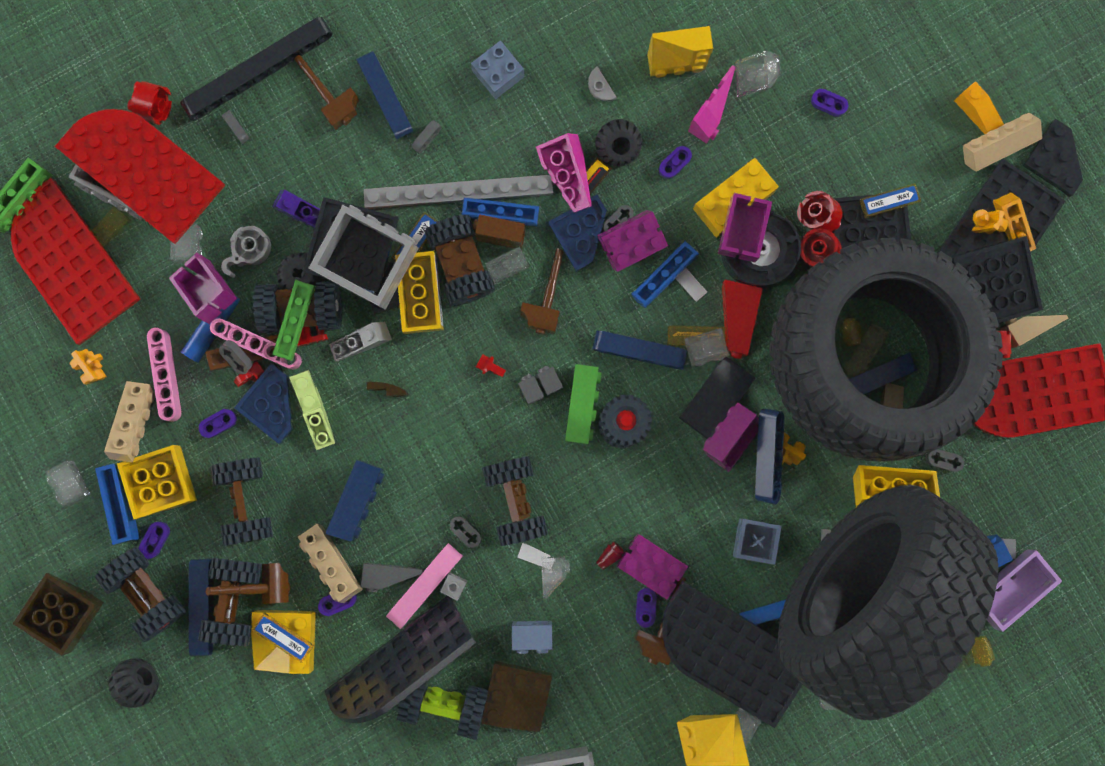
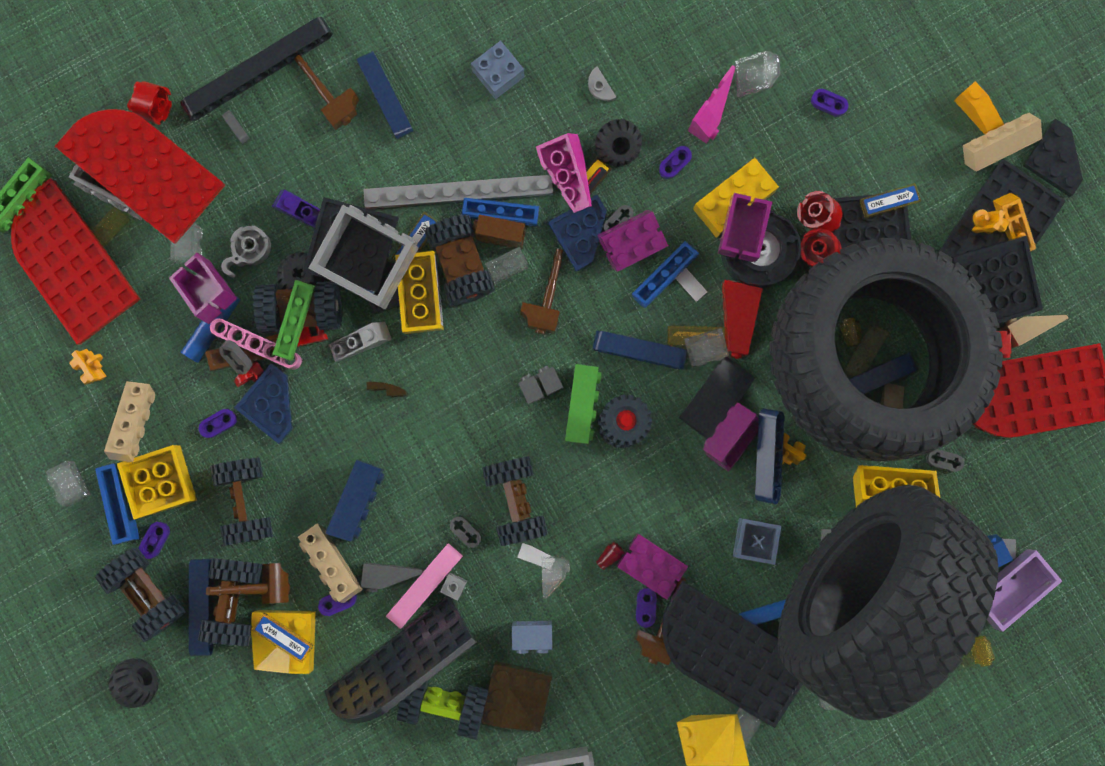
(58, 614): dark brown slope -> none
(158, 367): bright pink beam -> none
(313, 409): yellowish green slope -> none
(426, 136): dark grey beam -> none
(486, 364): red piece -> none
(679, 51): yellow slope -> none

